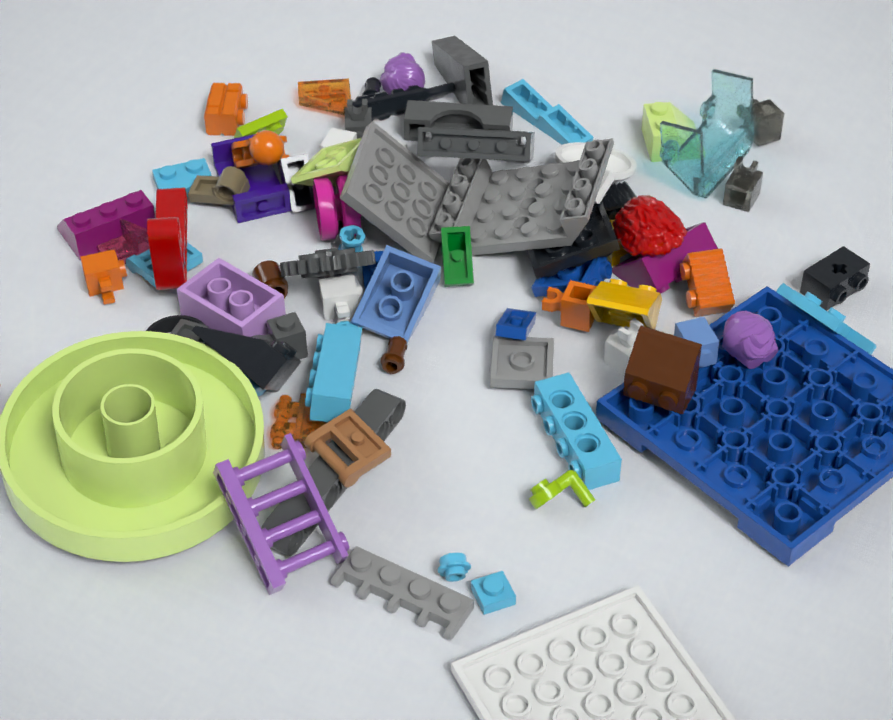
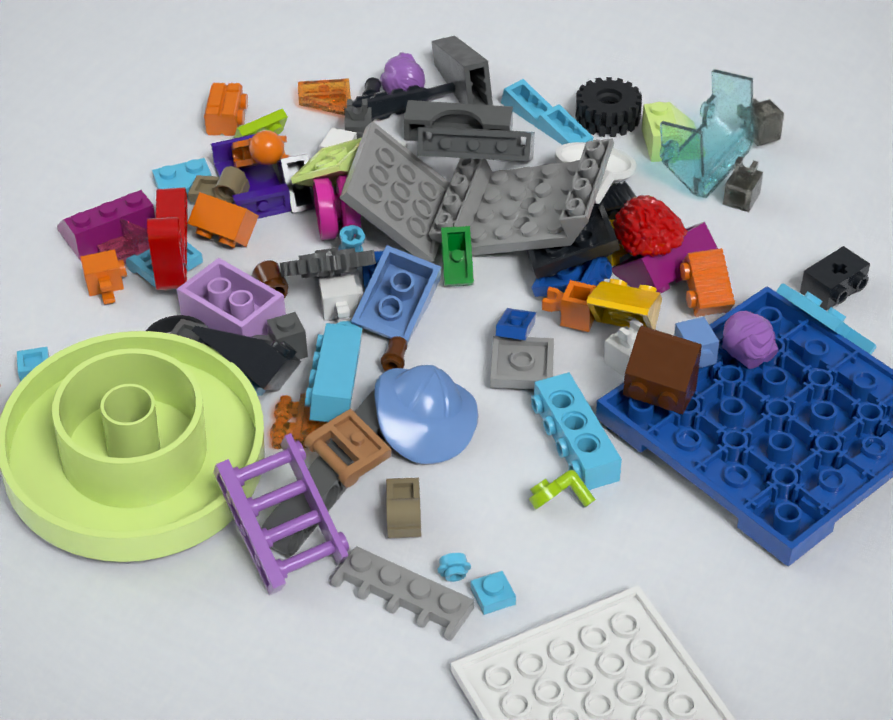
(29, 359): none -> medium azure plate
(222, 219): none -> orange brick
(403, 507): none -> dark tan plate
(424, 413): none -> medium blue piece
(608, 106): none -> black tyre

